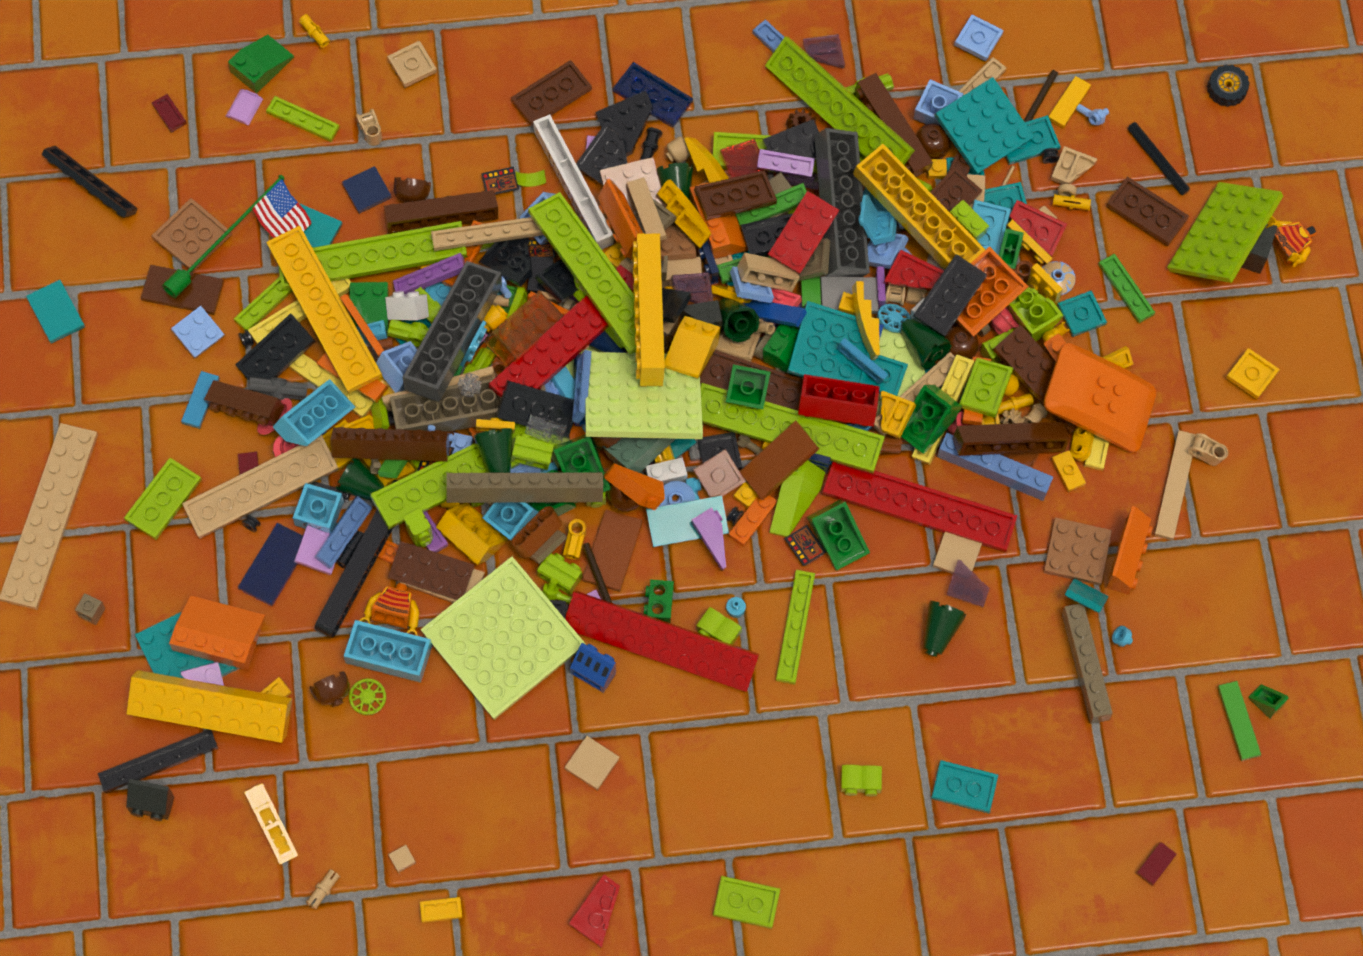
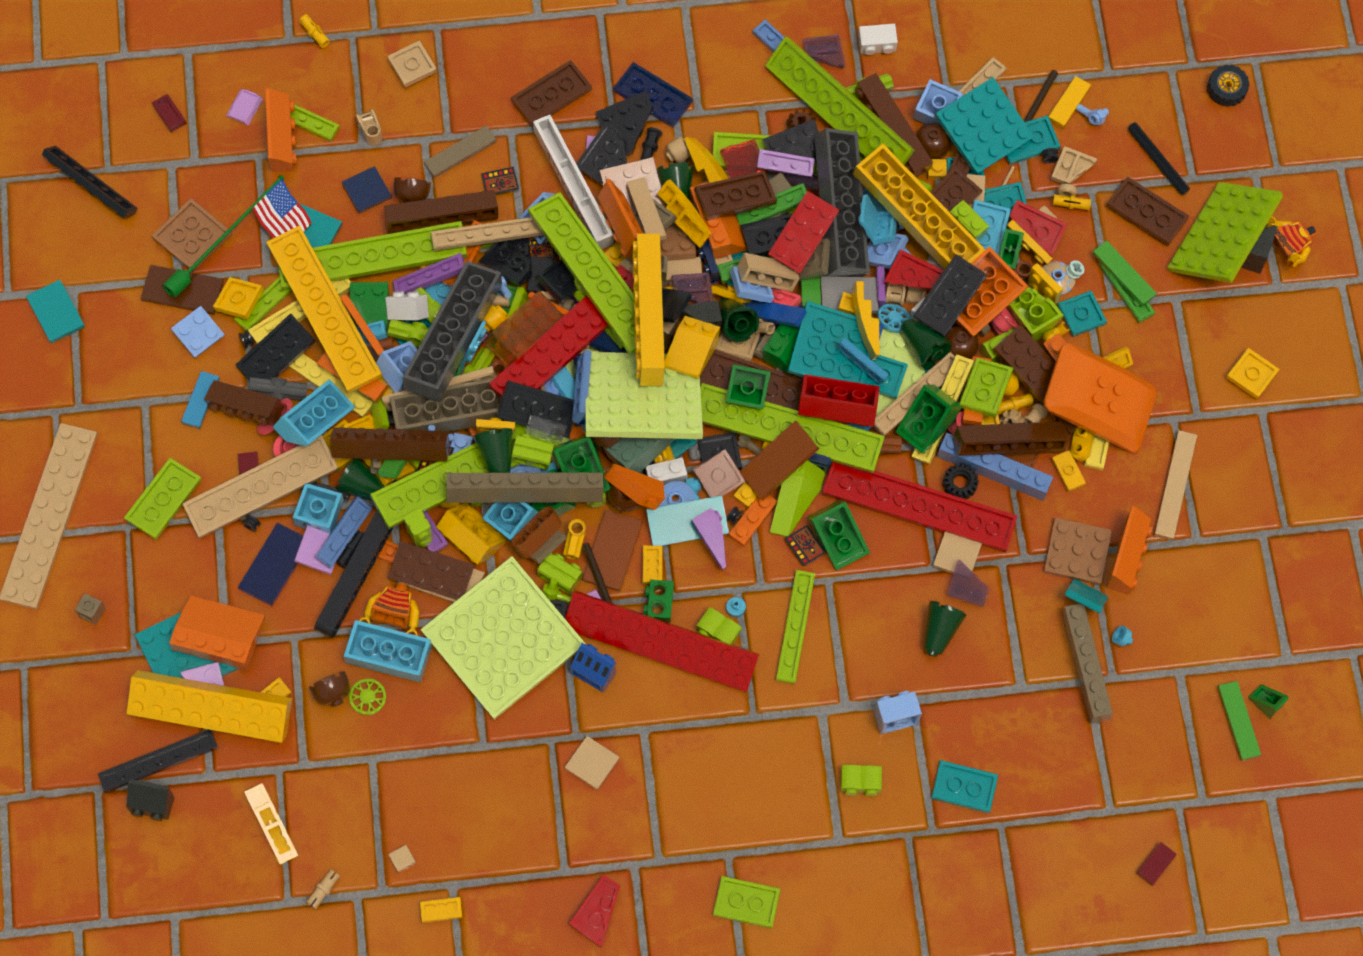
(238, 298): none -> yellow plate
(259, 62): green slope -> none
(279, 130): none -> orange slope
(460, 151): none -> dark tan tile
(469, 385): clear gear -> none
(531, 179): lime sticker -> none
(652, 563): none -> yellow plate
(877, 39): none -> white brick
(895, 414): yellow wing -> none
(897, 712): none -> light blue brick
(960, 471): none -> black tyre
(978, 37): light blue plate -> none
(1075, 265): none -> light aqua bush
(1124, 273): none -> bright green tile
(1205, 449): tan piece -> none

